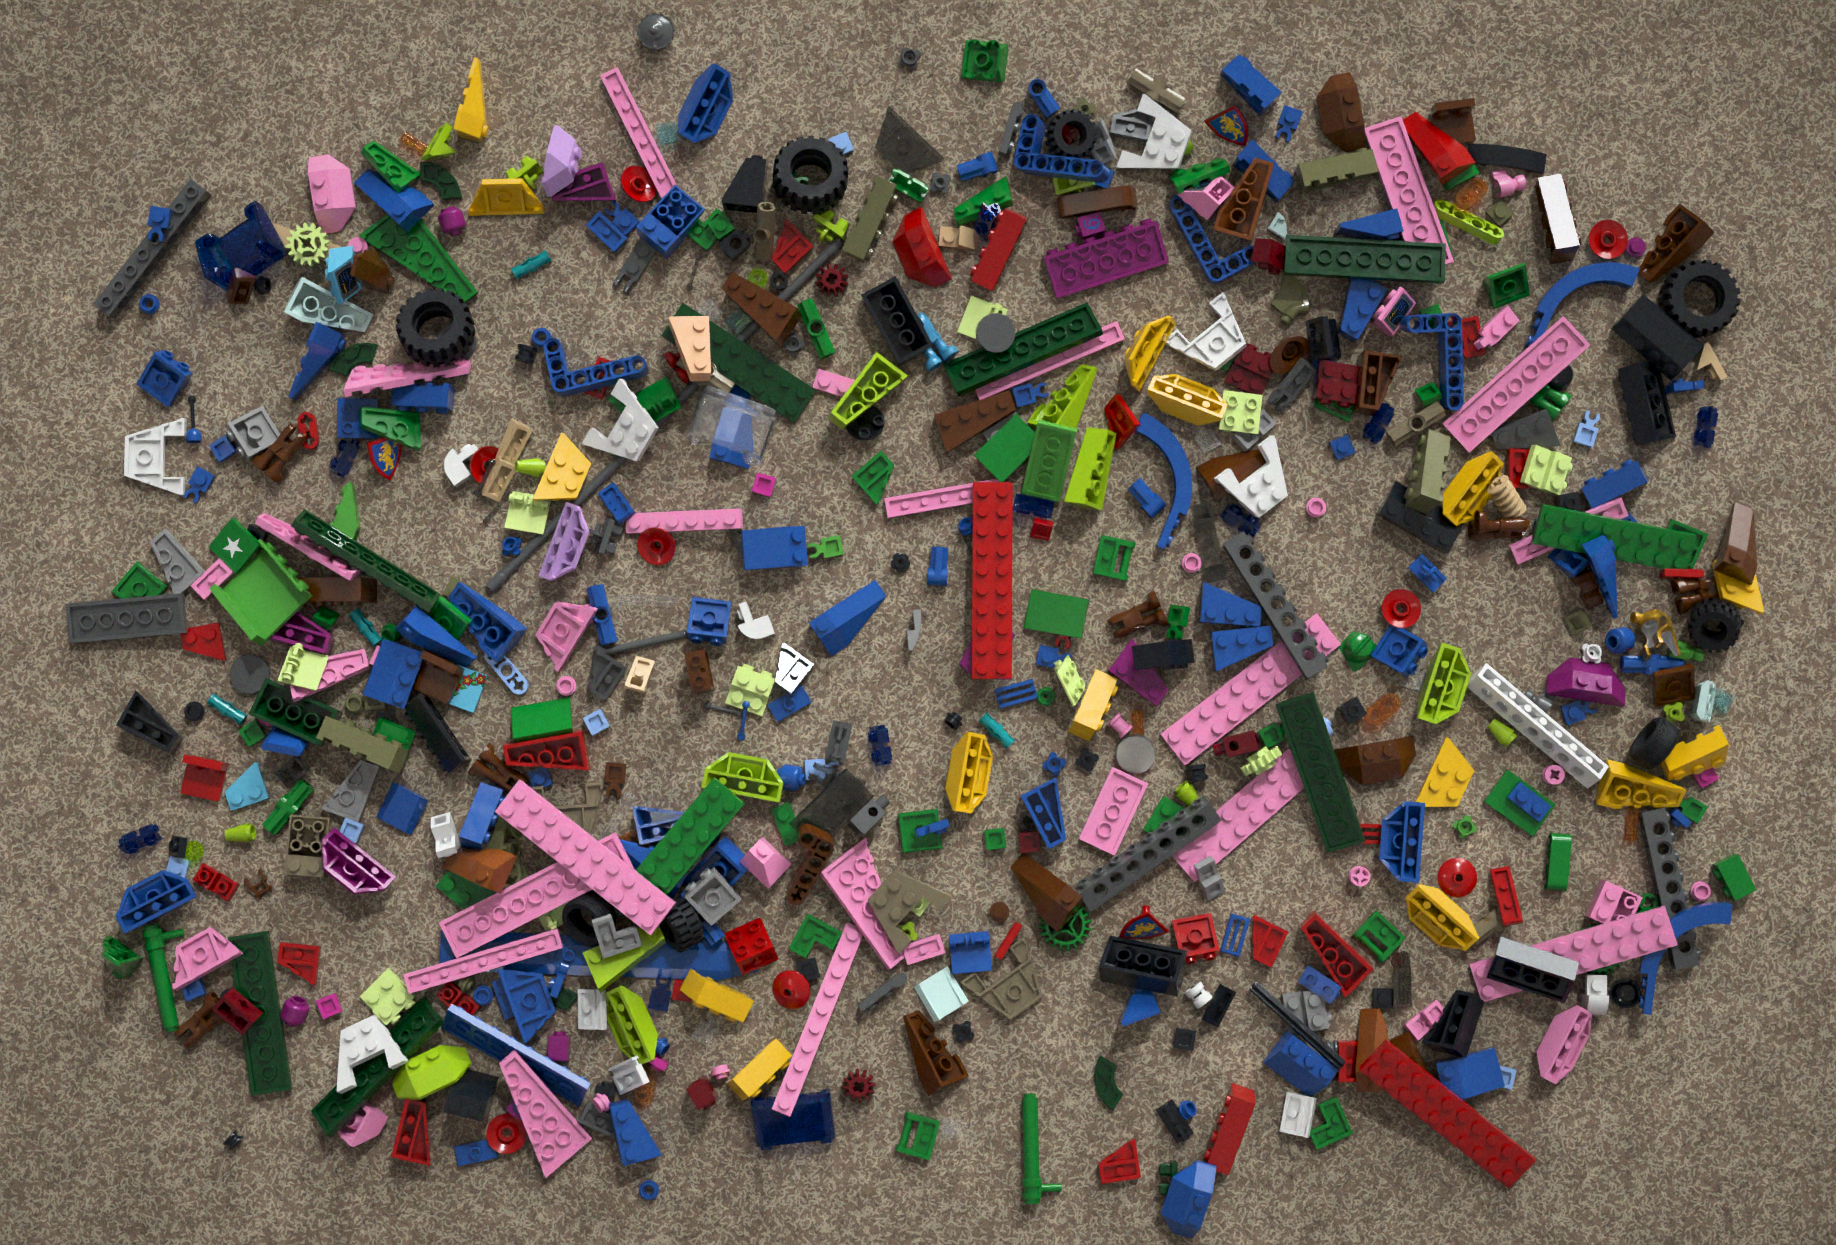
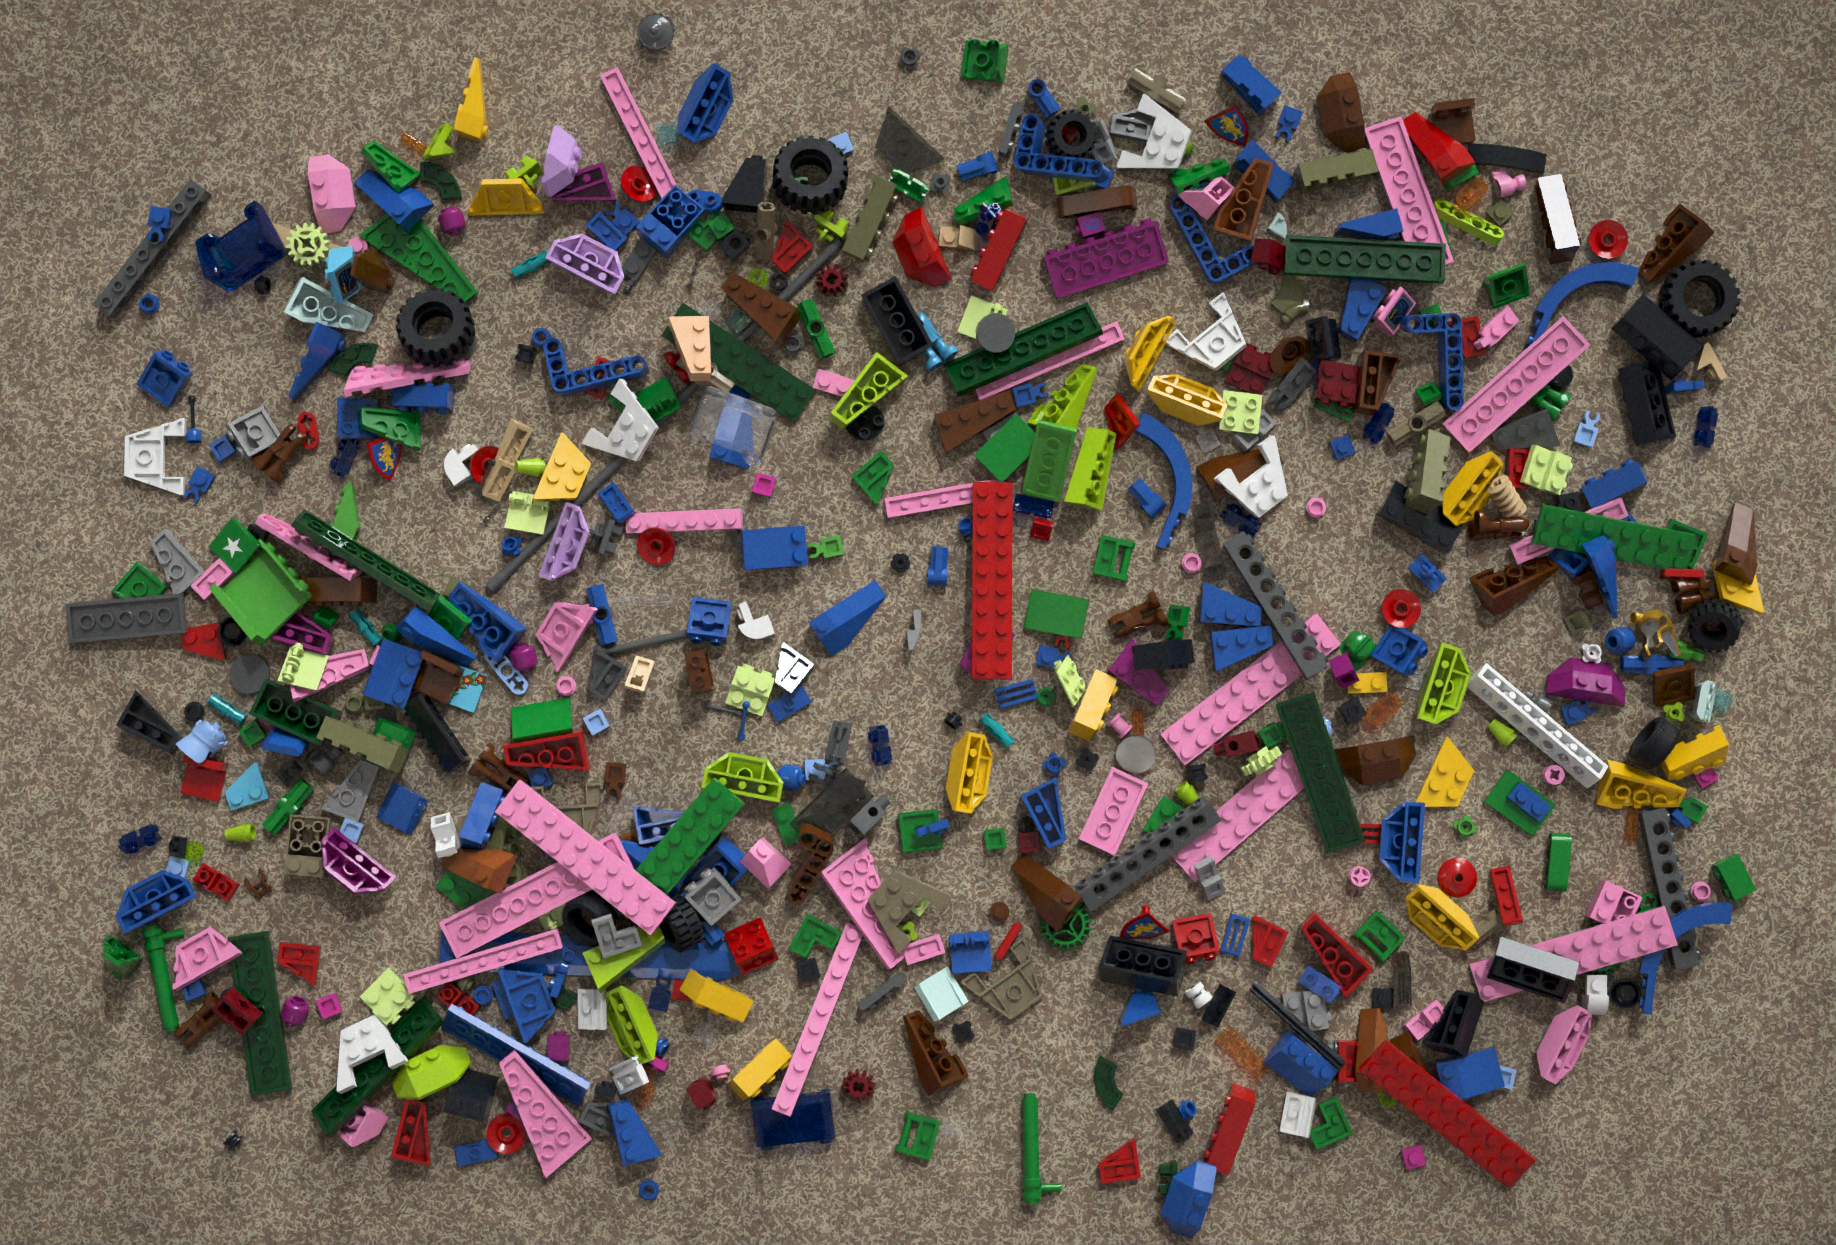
(202, 740): none -> light blue hat
(226, 633): none -> black hair
(240, 286): reddish brown slope -> none
(324, 761): none -> dark grey piece
(523, 657): none -> magenta head
(588, 261): none -> lavender wedge
(601, 1102): bright pink plate -> none
(704, 199): none -> blue plate
(796, 984): red dish -> none
(1243, 1052): none -> clear orange tile
(1344, 670): none -> magenta brick
(1369, 683): none -> yellow plate
(1386, 1103): none -> clear neon green plate
(1413, 1157): none -> dark pink plate
(1506, 588): none -> reddish brown wedge
(1635, 247): magenta plate -> none

